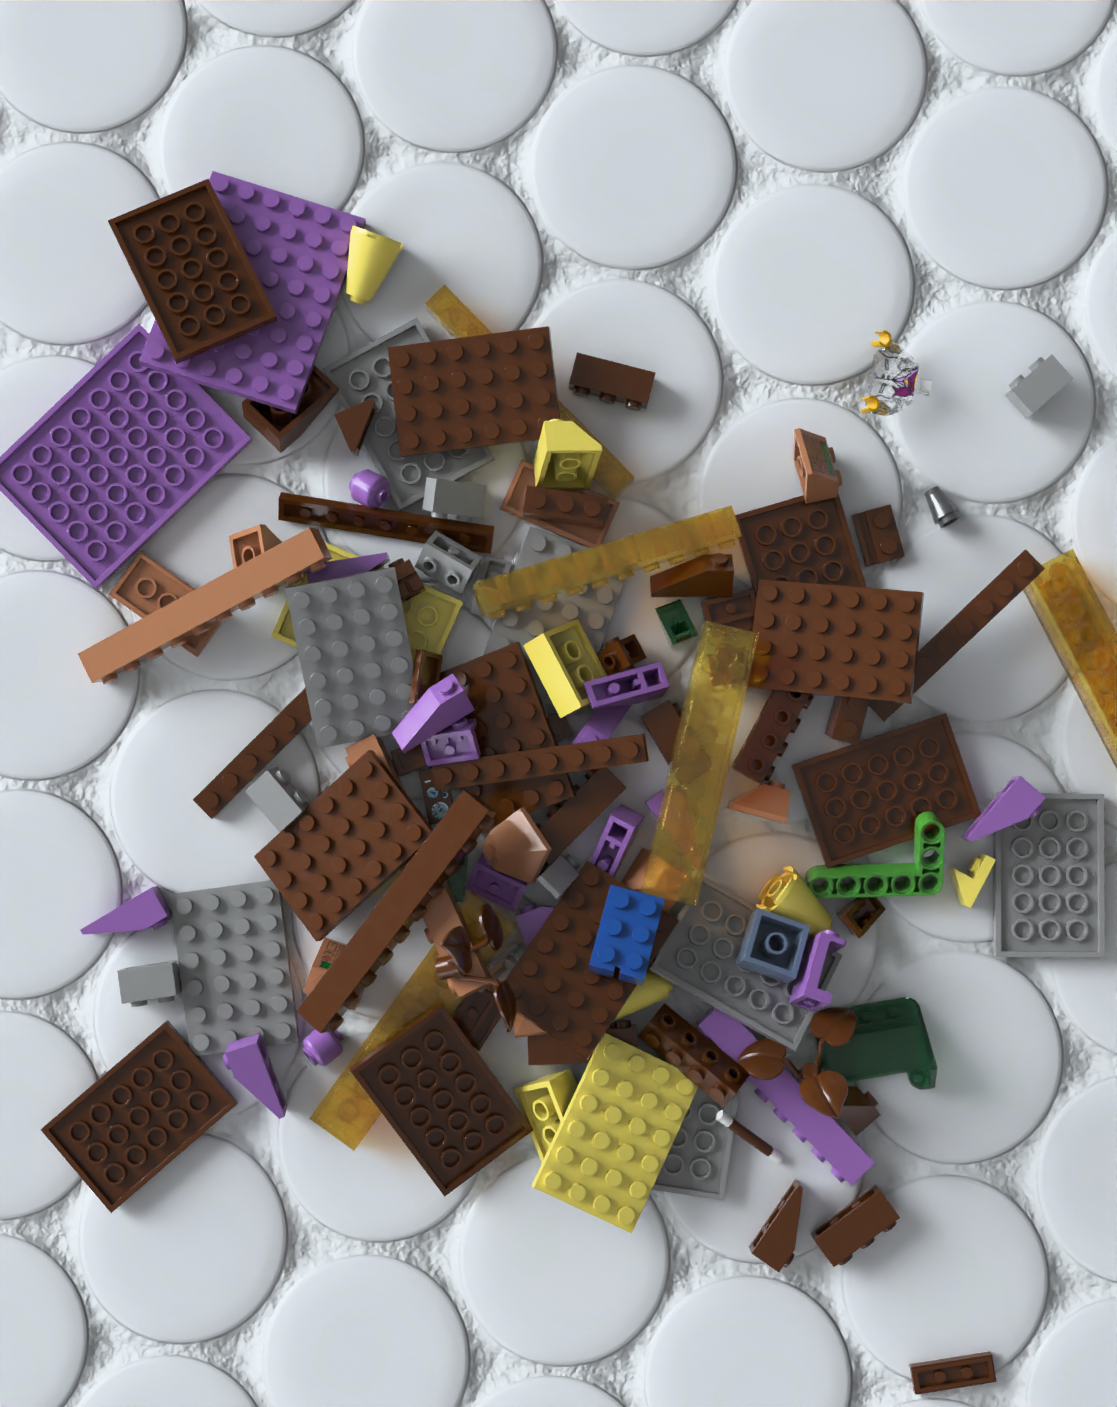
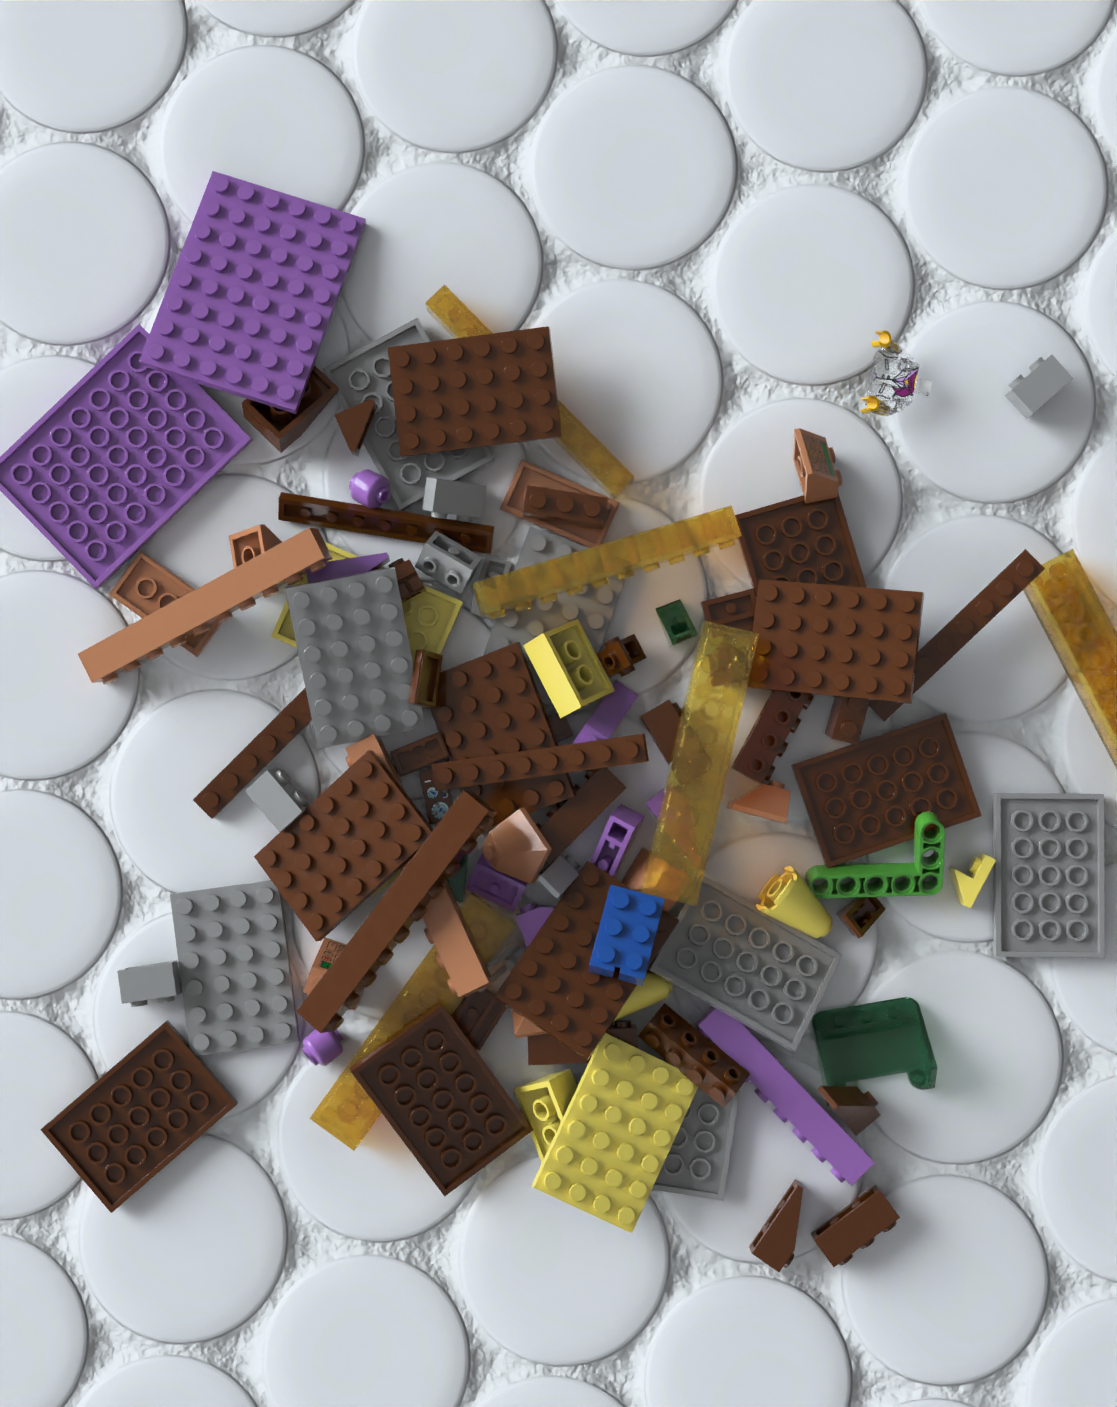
(139, 913): medium lavender slope -> none
(192, 271): reddish brown plate -> none
(255, 1072): medium lavender slope -> none
(368, 263): light yellow cone -> none
(433, 712): medium lavender slope -> none
(452, 744): medium lavender bracket -> none
(460, 961): reddish brown plant -> none
(565, 457): light yellow slope -> none
(611, 381): reddish brown brick -> none
(628, 687): medium lavender slope -> none
(700, 577): reddish brown slope -> none
(749, 1136): reddish brown bar -> none
(773, 945): sand blue brick -> none
(805, 990): medium lavender panel -> none
(819, 1090): reddish brown plant -> none
(878, 535): reddish brown plate -> none
(941, 508): flat silver cone -> none
(952, 1373): reddish brown tile -> none
(1010, 806): medium lavender slope -> none

